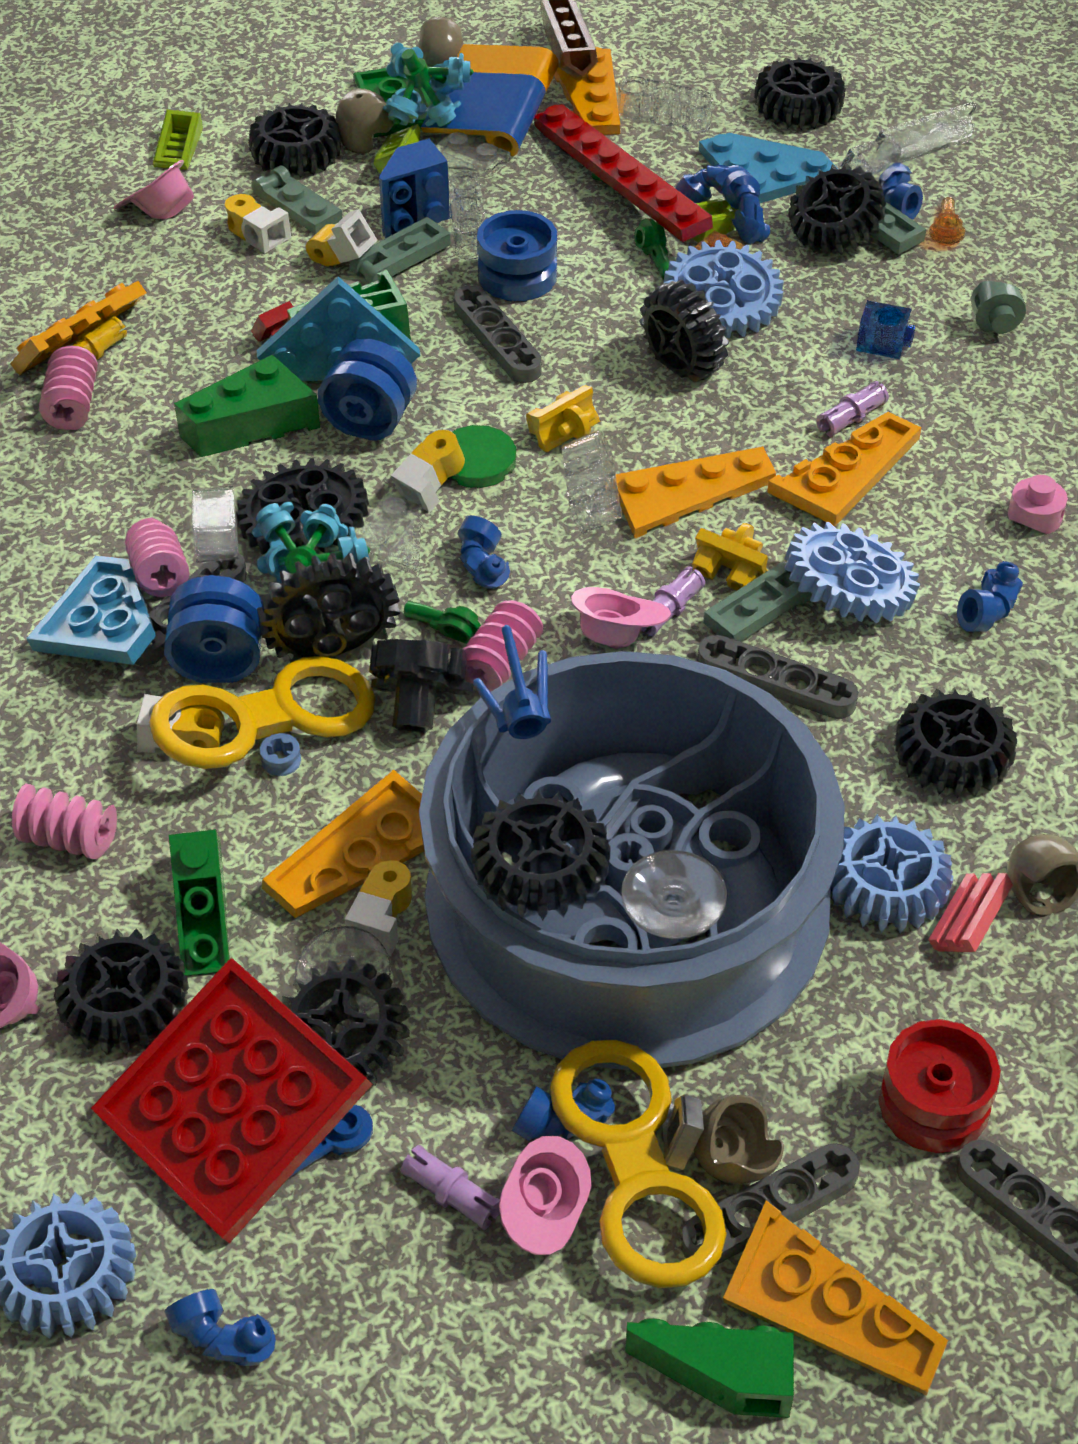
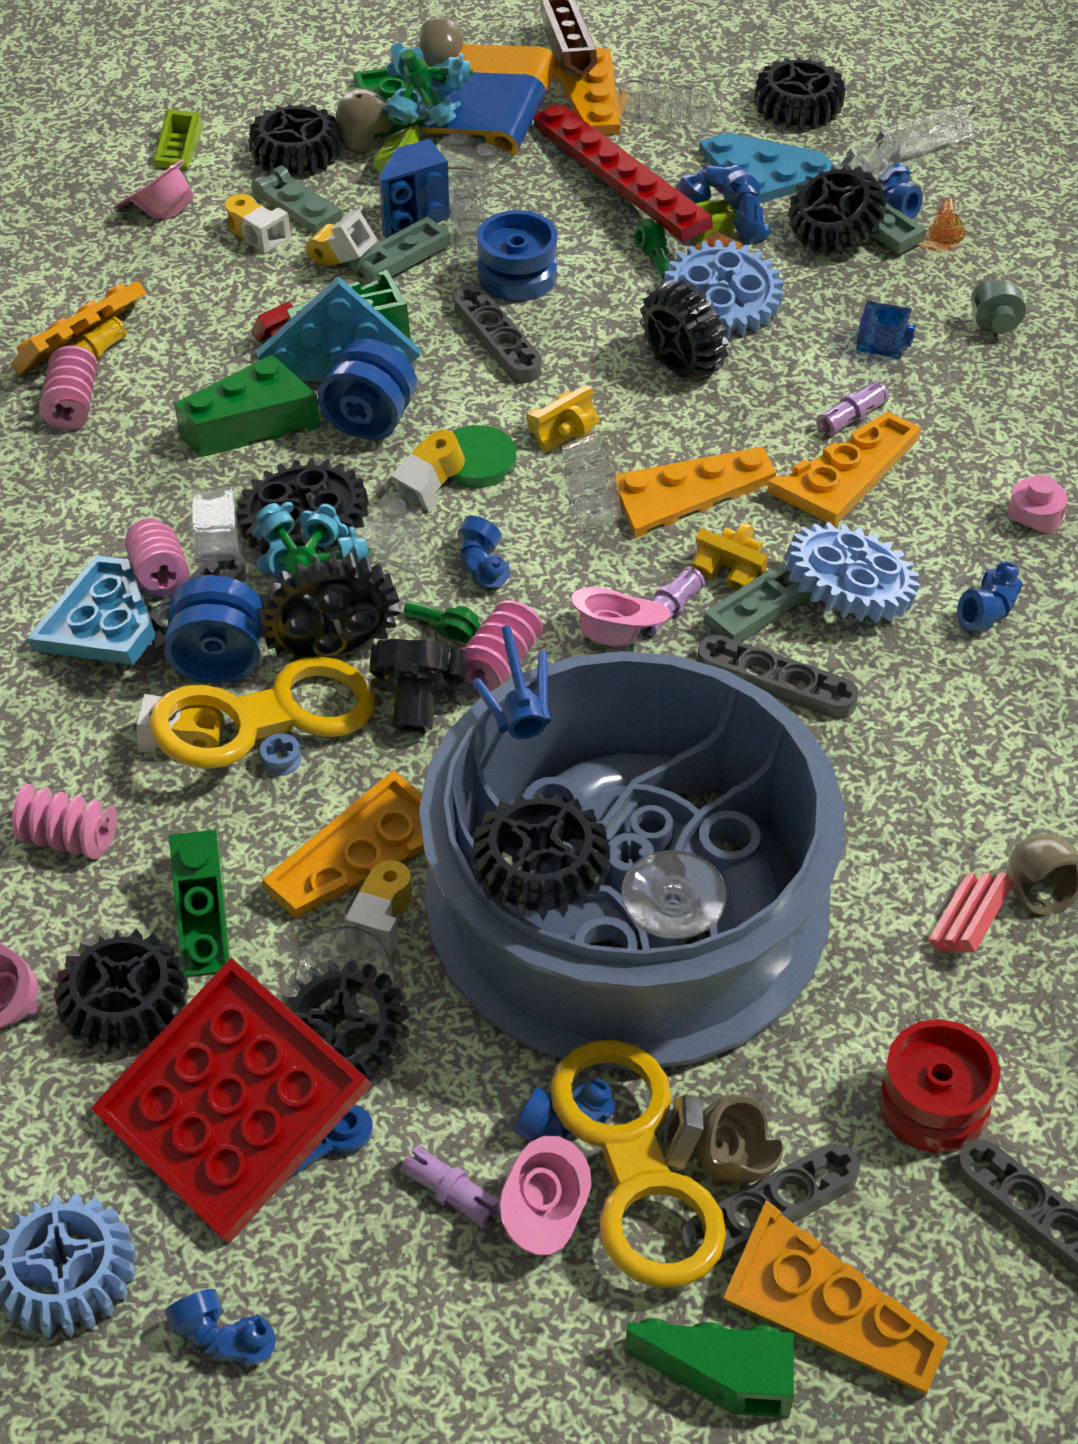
(906, 860): light blue gear -> none
(955, 742): black gear -> none

